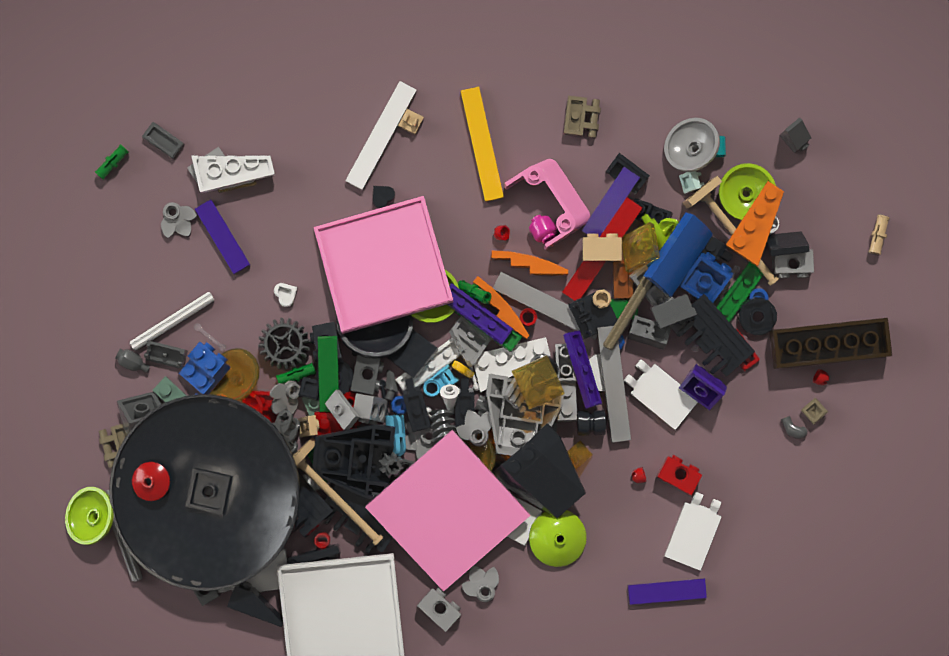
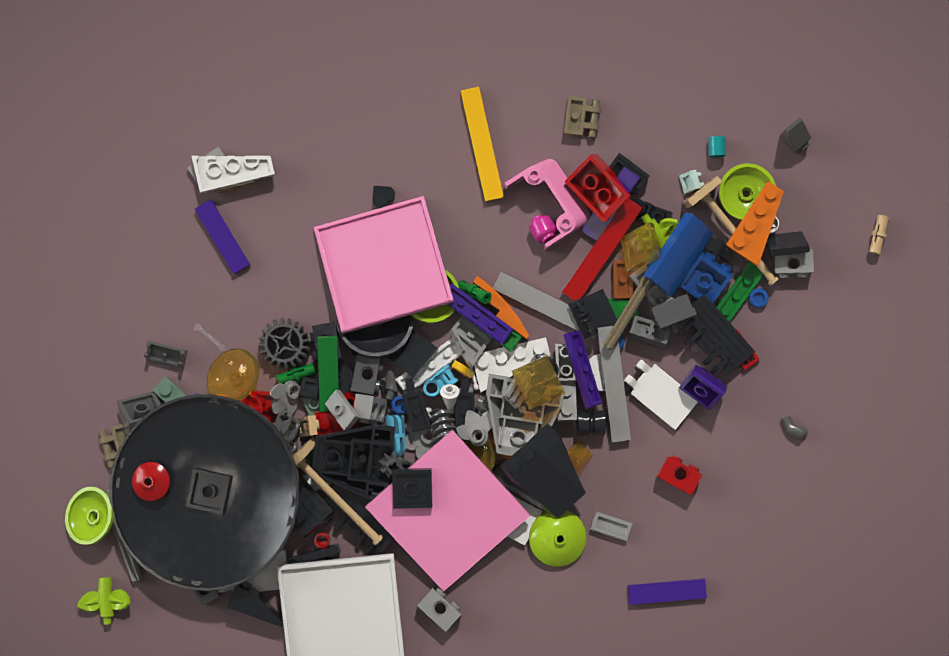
(104, 600): none -> lime plant
(111, 162): green pin -> none
(131, 360): dark grey plant -> none
(163, 140): dark grey tile -> none
(172, 321): white axle -> none
(179, 222): light grey plate -> none
(204, 368): blue plate -> none
(285, 293): white tile -> none
(381, 135): white tile -> none
(411, 121): tan tile -> none
(412, 488): none -> black tile
(480, 580): light grey plate -> none
(505, 235): red hinge -> none
(528, 310): red beam -> none
(537, 265): orange slope -> none
(598, 187): none -> red slope
(601, 299): tan tile -> none
(602, 248): tan brick -> none
(611, 526): none -> light grey tile
(639, 476): red hinge -> none
(687, 137): light grey dish -> none
(694, 532): white tile -> none
(754, 305): black tile -> none
(814, 411): dark tan tile -> none
(820, 377): red hinge -> none
(830, 343): dark brown brick -> none

